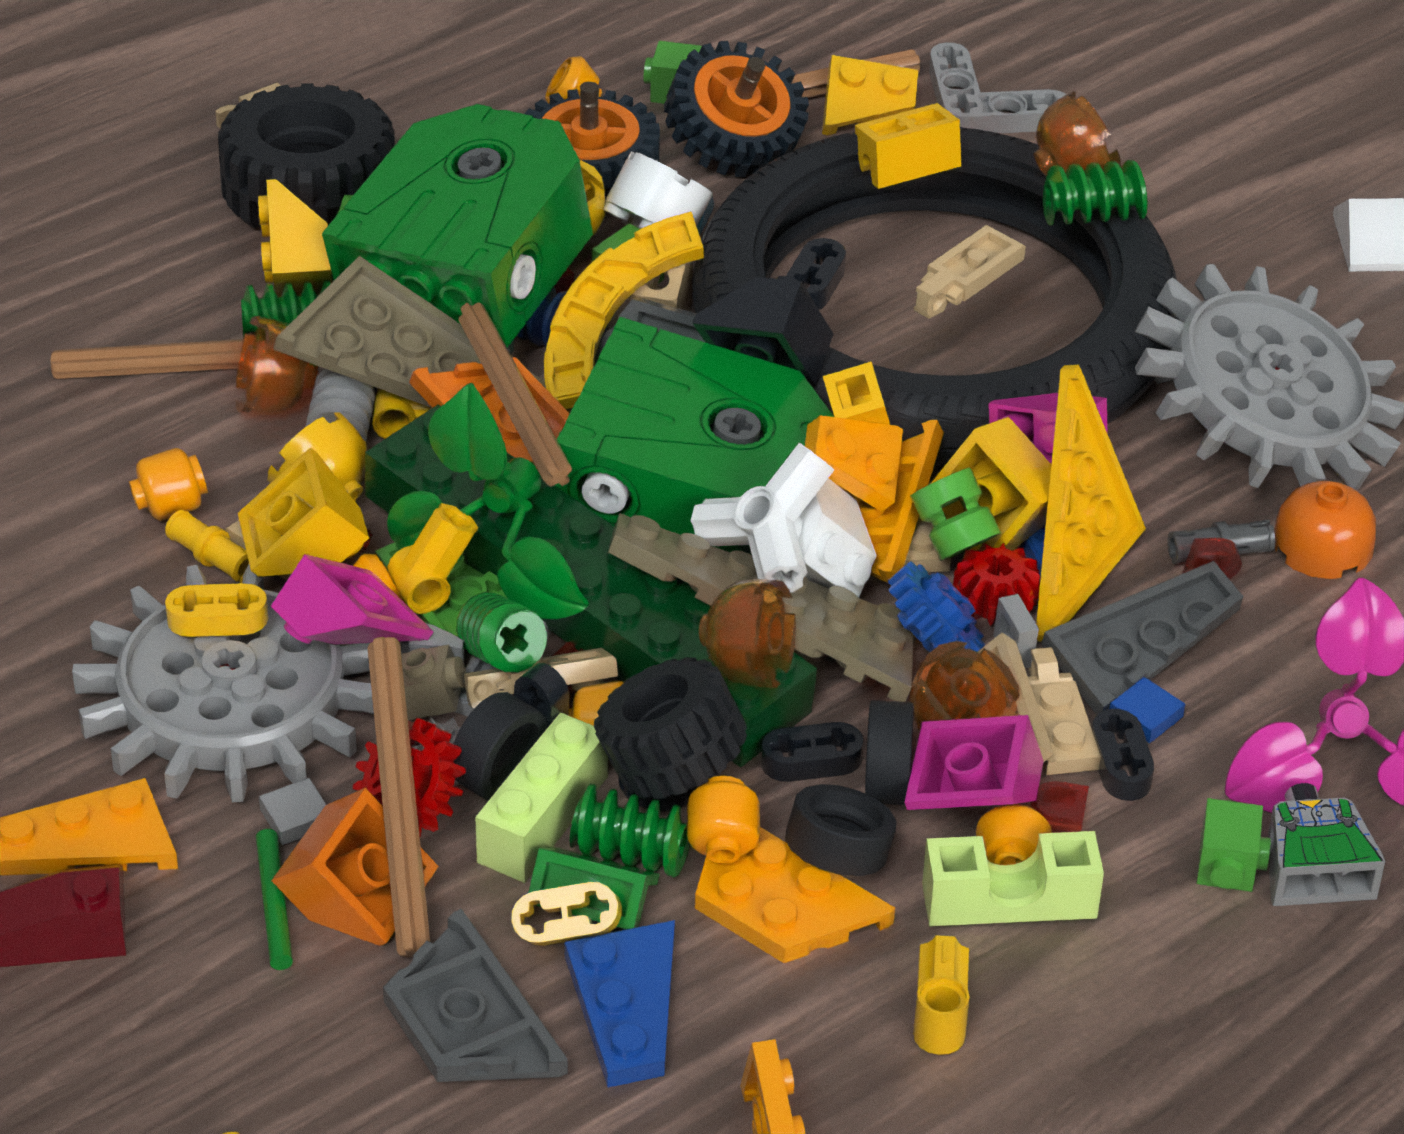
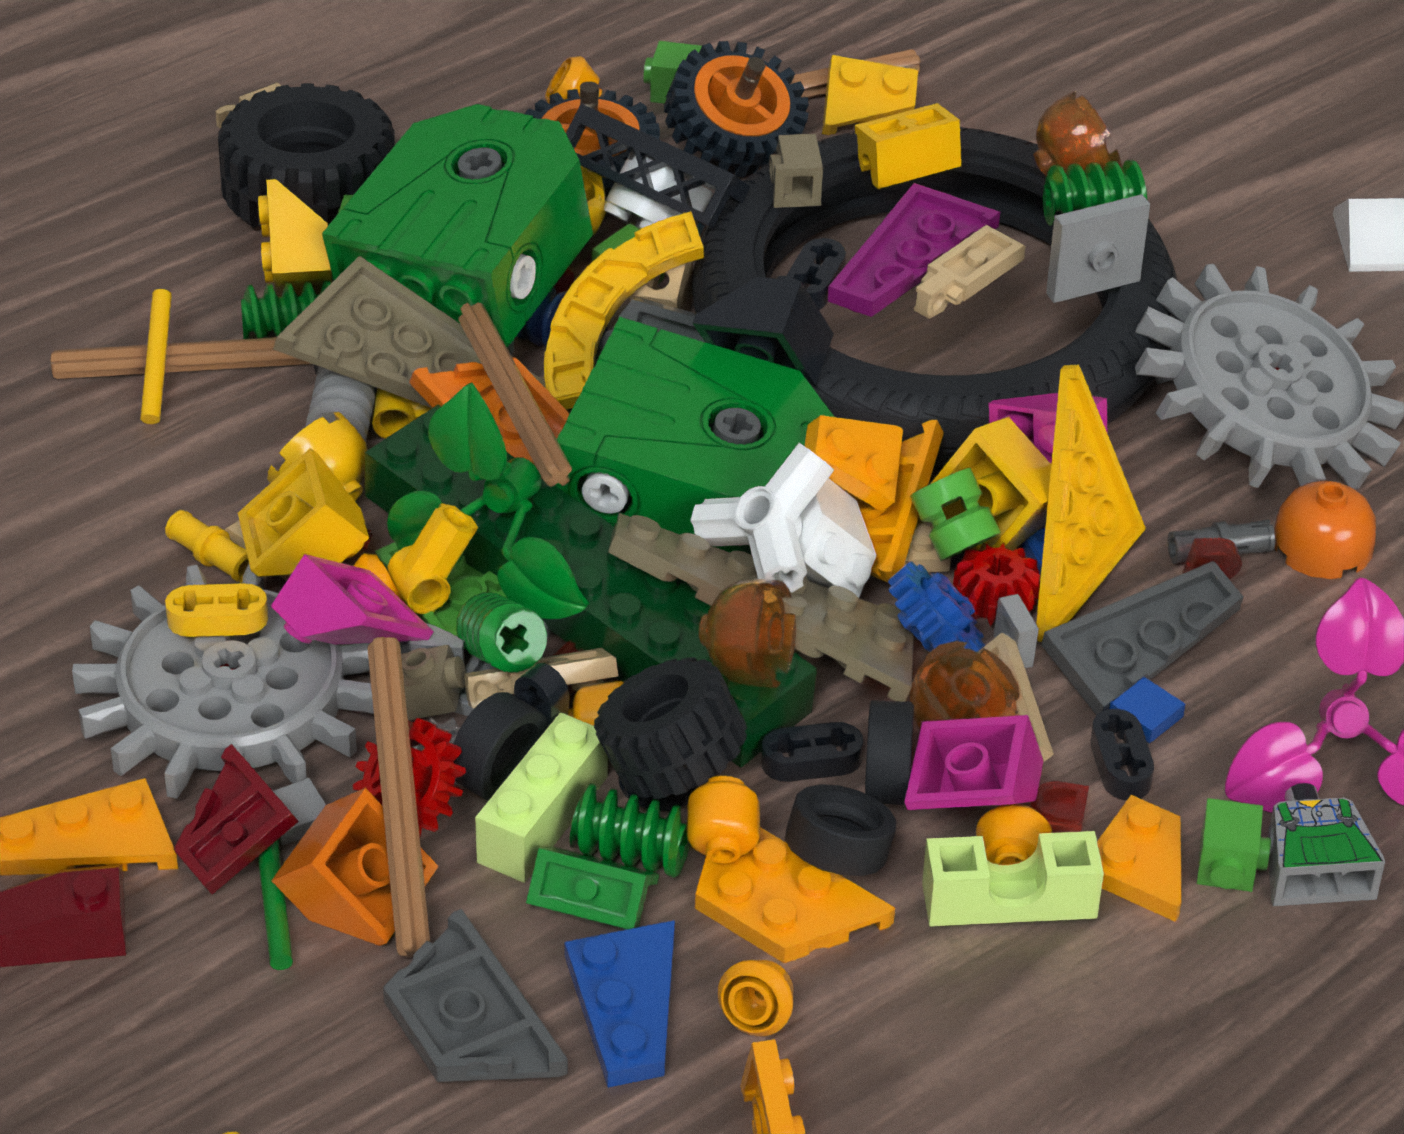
(156, 356): none -> yellow bar
(168, 483): light orange head -> none
(232, 823): none -> dark red wing
(270, 377): clear orange cylinder -> none
(564, 900): yellow beam -> none
(663, 154): none -> black fence
(756, 997): none -> light orange cone
(796, 171): none -> dark tan brick
(856, 394): yellow brick -> none
(903, 246): none -> magenta wing
(942, 995): yellow piece -> none
(983, 108): light grey beam -> none
(1062, 716): tan hinge -> none
(1097, 248): none -> light grey plate
(1144, 857): none -> light orange wing

